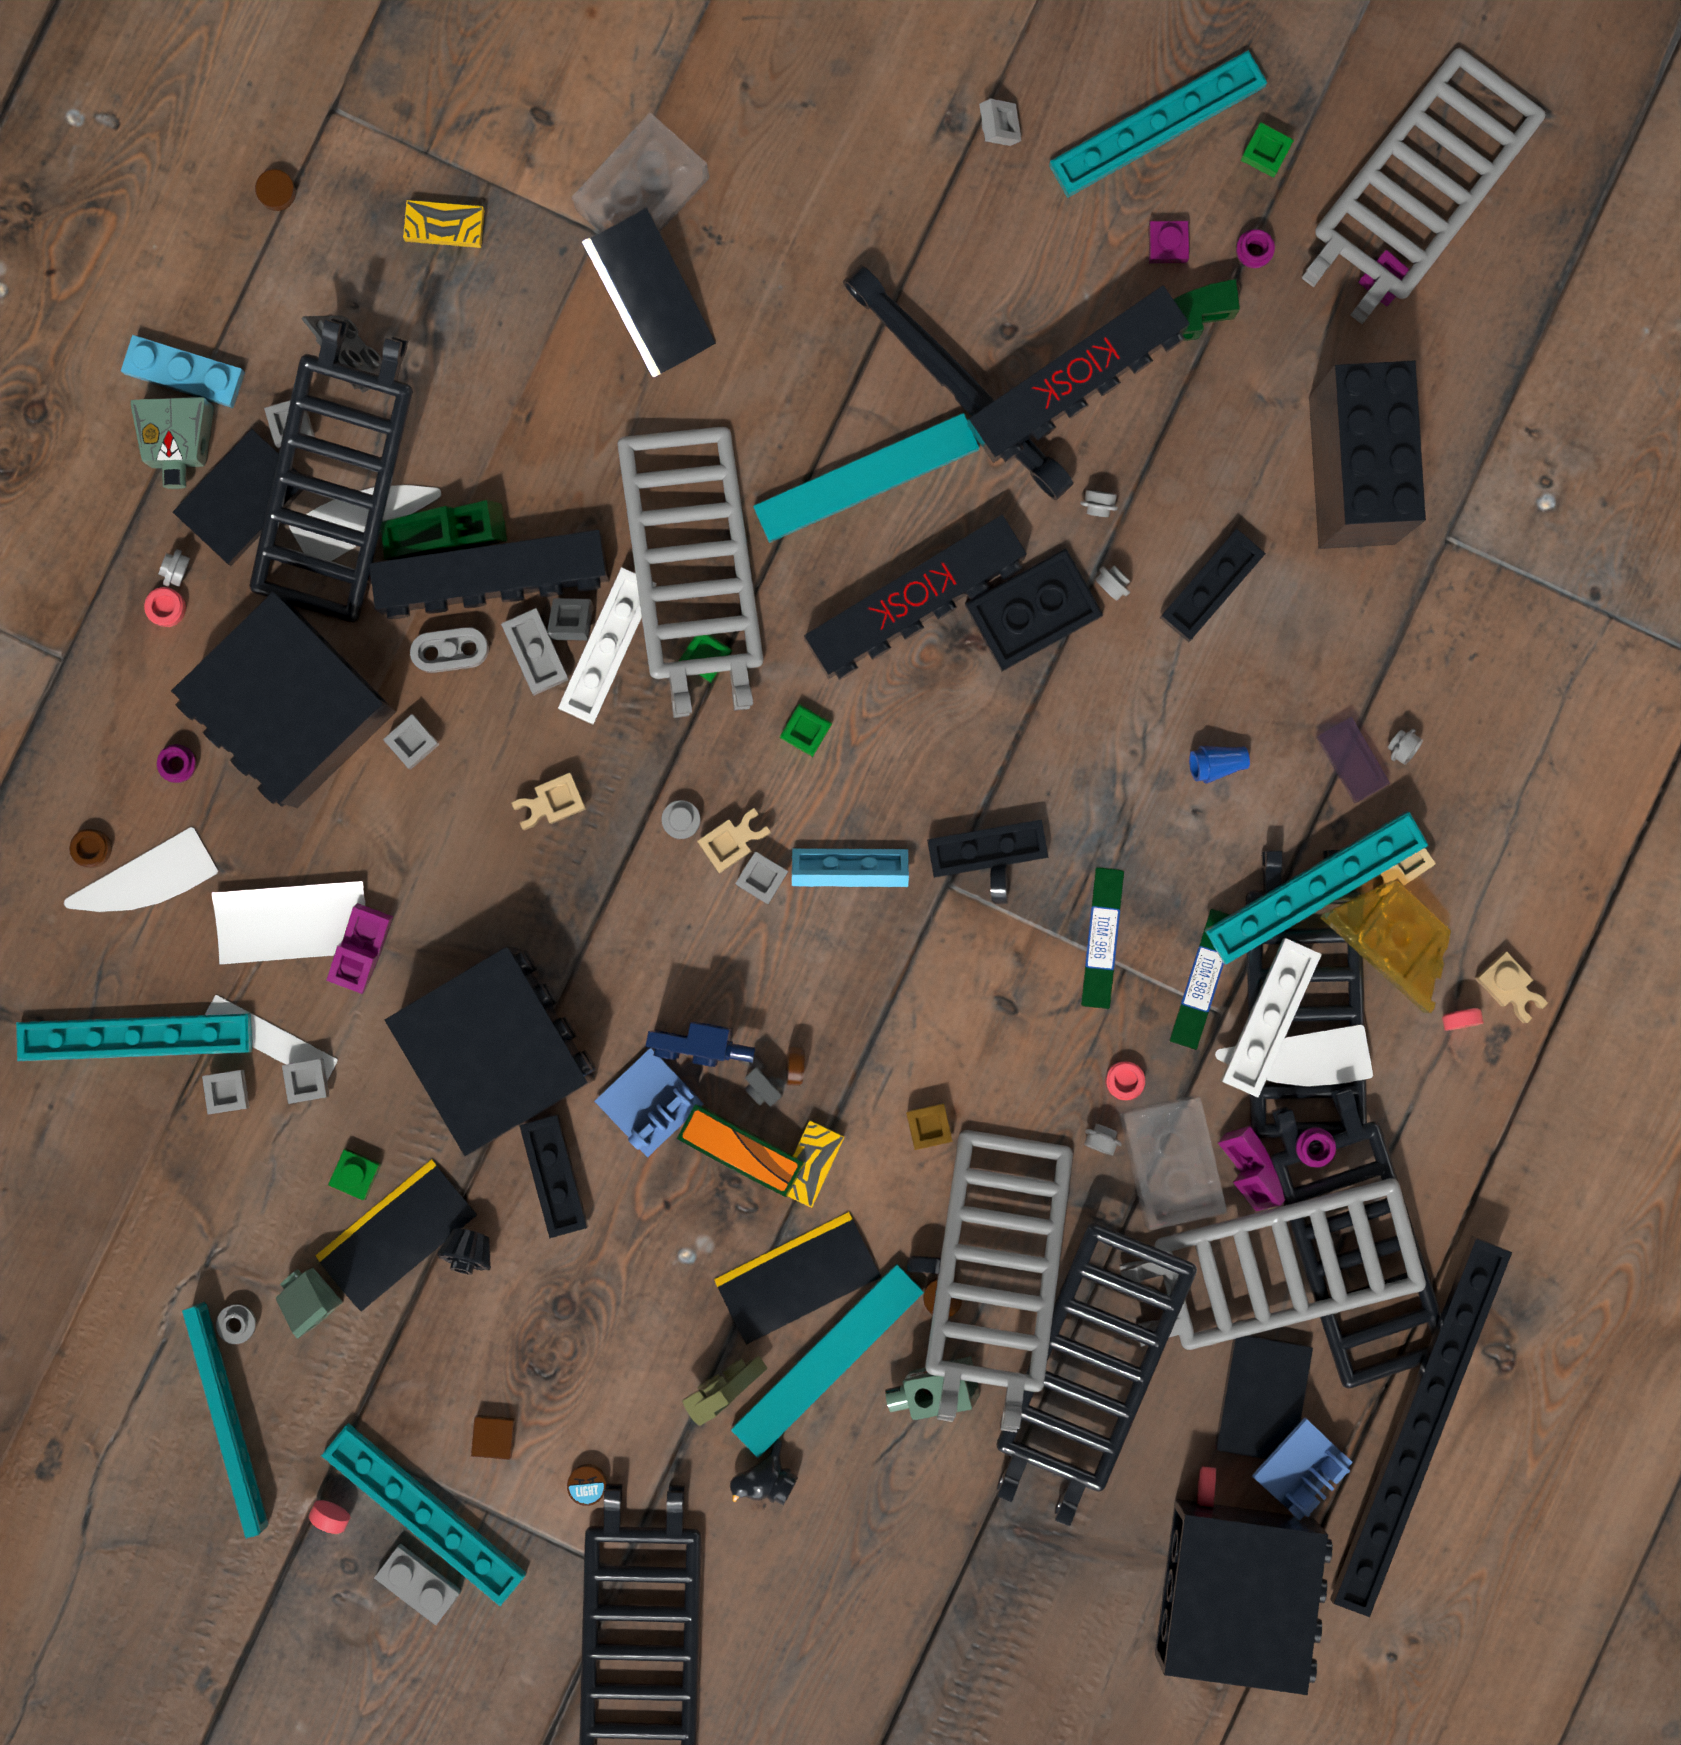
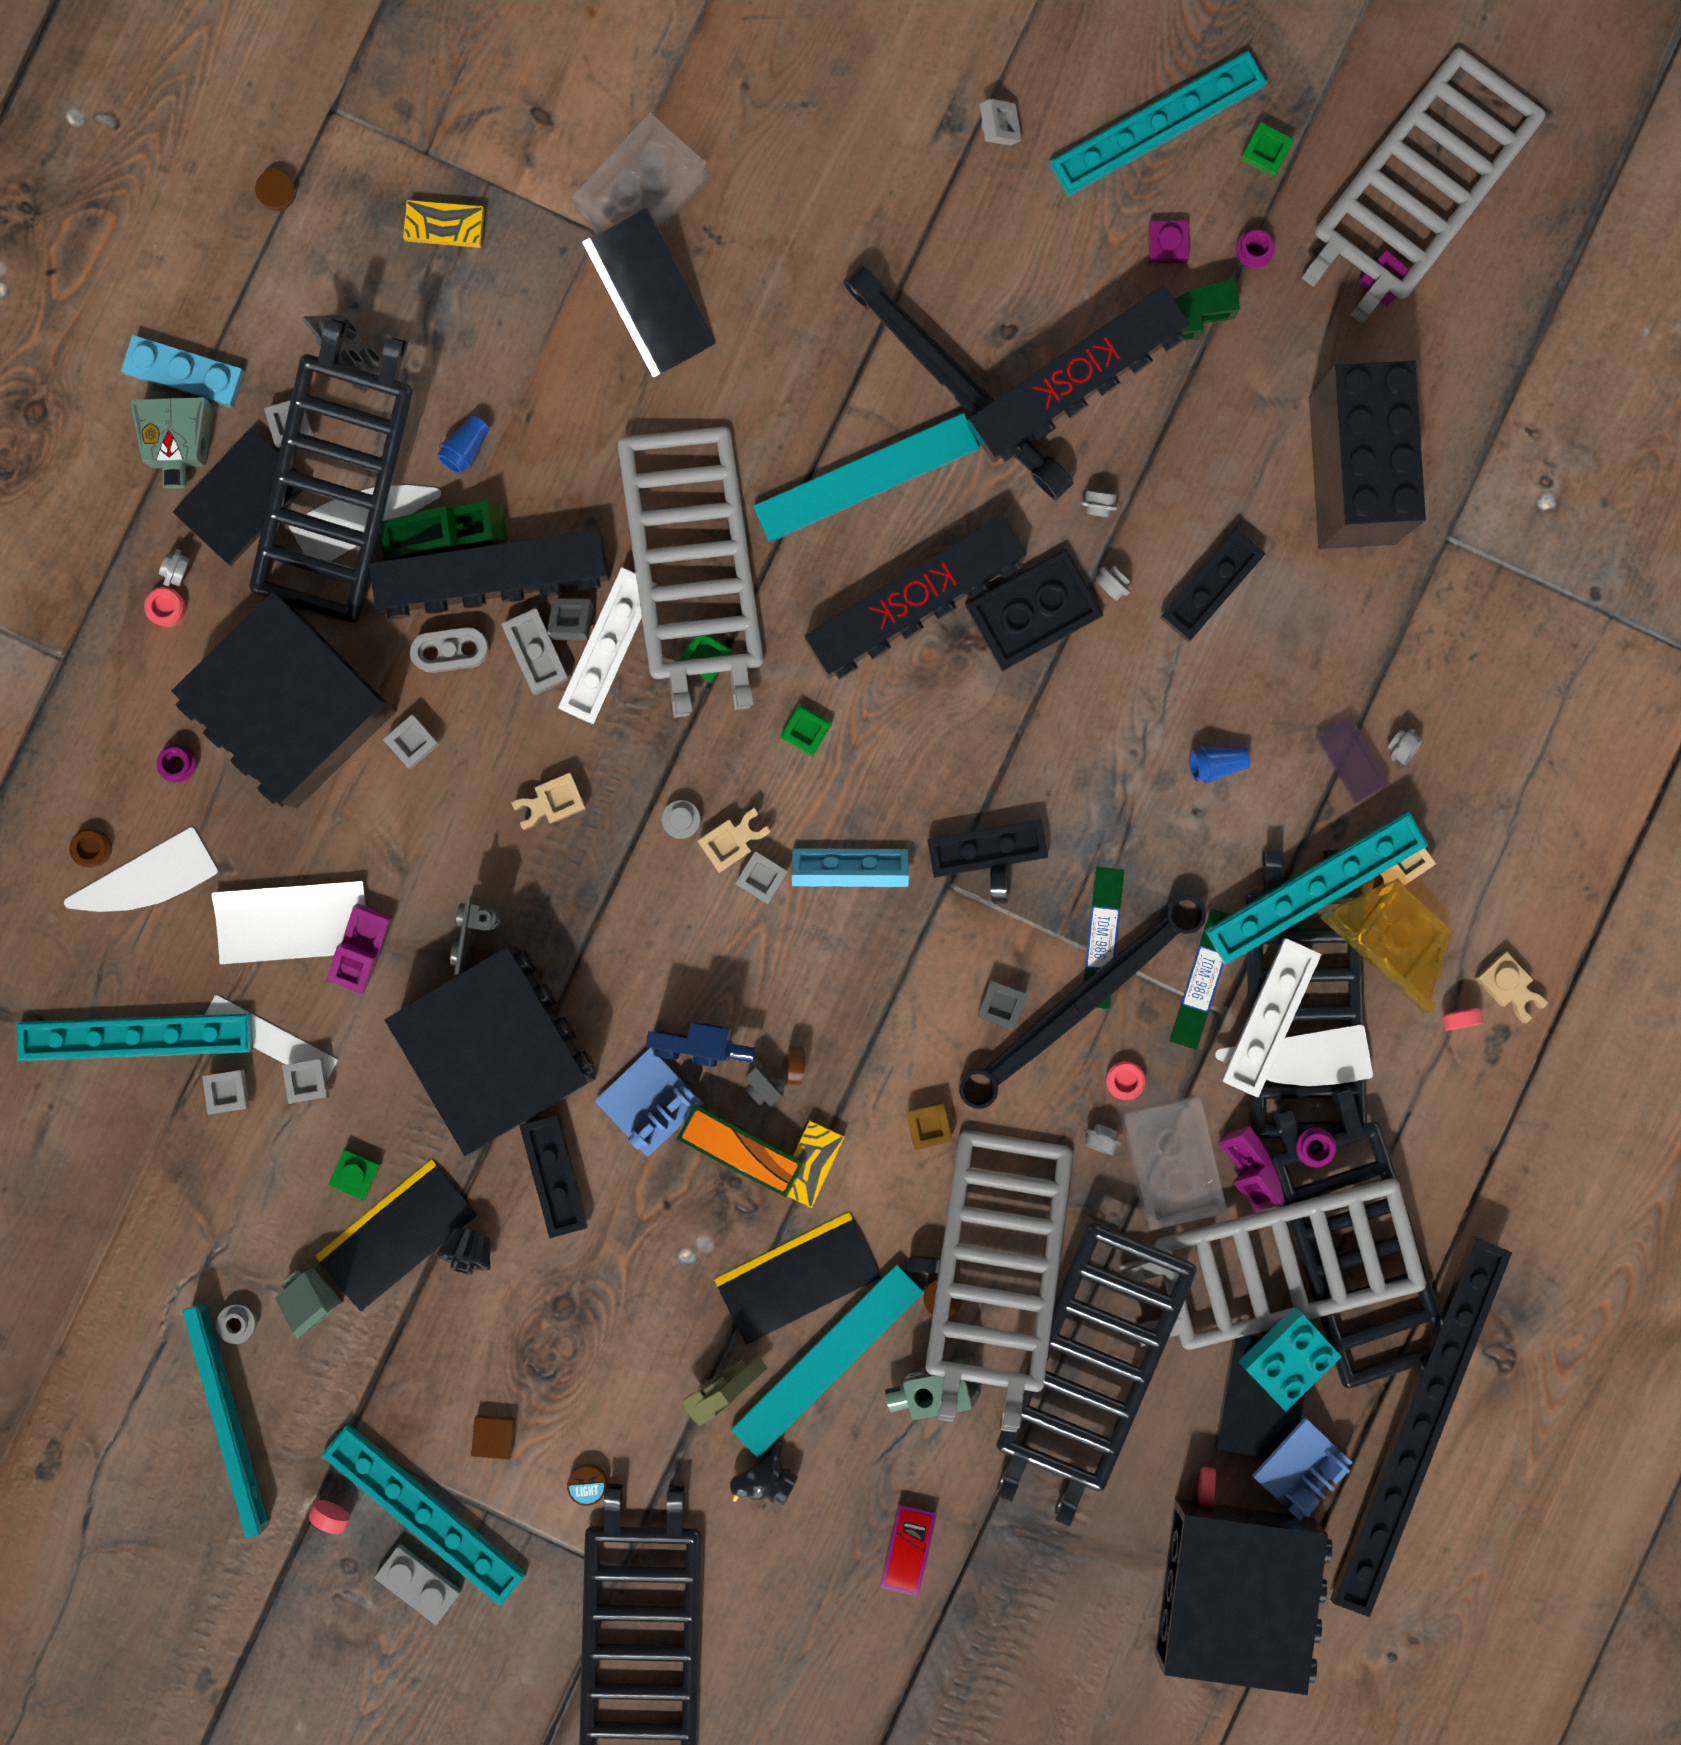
(463, 445): none -> blue cone
(472, 917): none -> dark grey hinge
(908, 1550): none -> slope
(1002, 1005): none -> dark grey plate
(1082, 1001): none -> black piece
(1290, 1358): none -> teal plate

